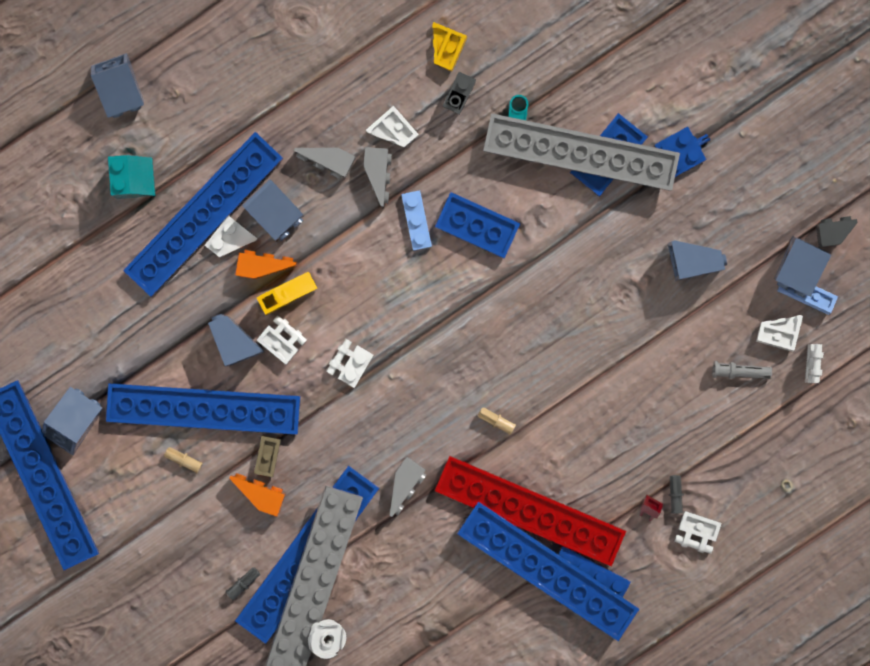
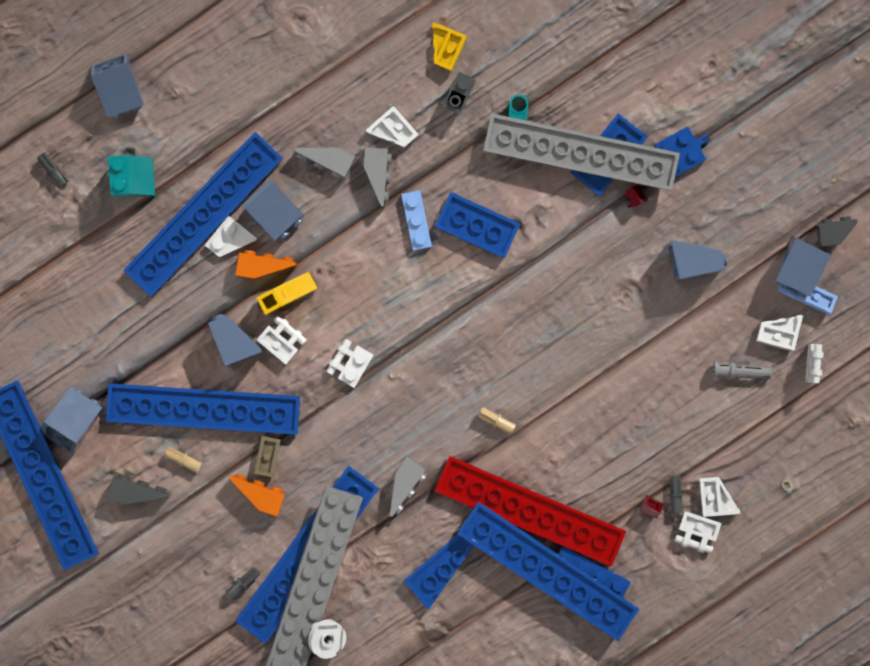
(52, 170): none -> dark grey axle
(128, 492): none -> dark grey slope
(436, 572): none -> blue wing
(636, 195): none -> dark red tile
(715, 498): none -> white wing

